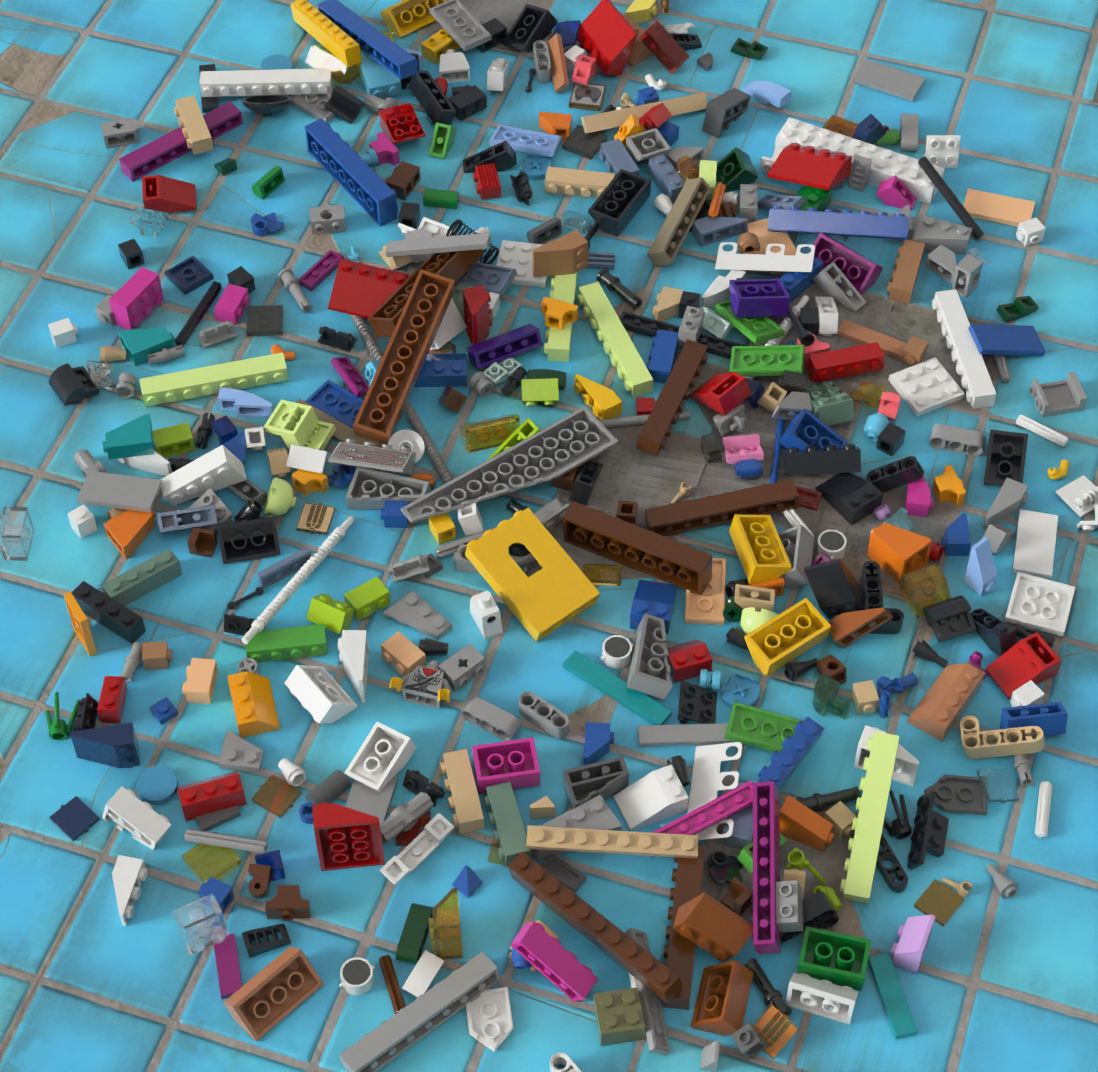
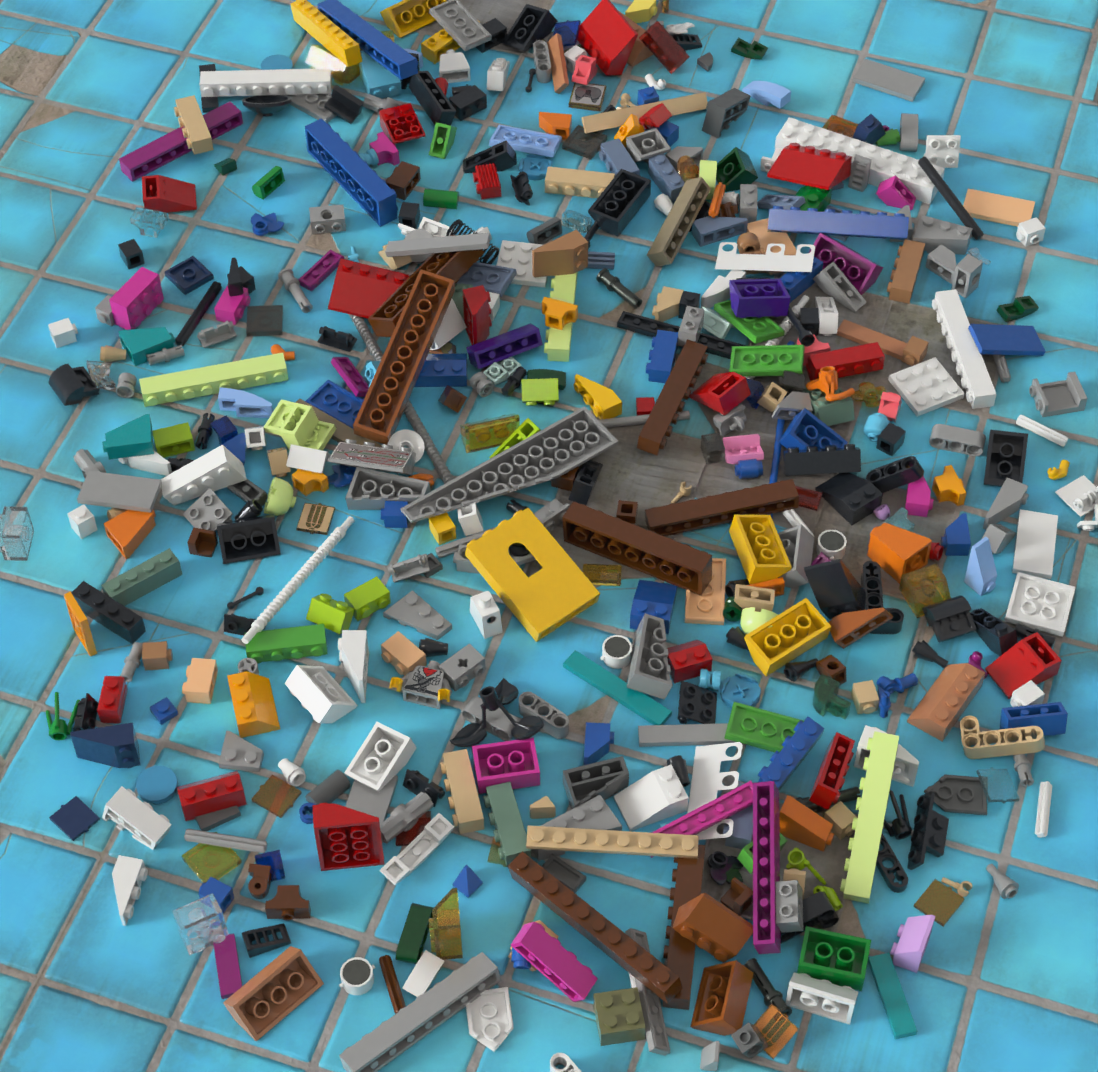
(119, 133): light grey brick -> none
(186, 518): sand blue slope -> none
(234, 281): none -> black slope
(283, 568): sand blue tile -> none
(492, 699): none -> black plant
(615, 340): yellowish green brick -> none
(828, 384): none -> orange piece
(832, 771): none -> red brick

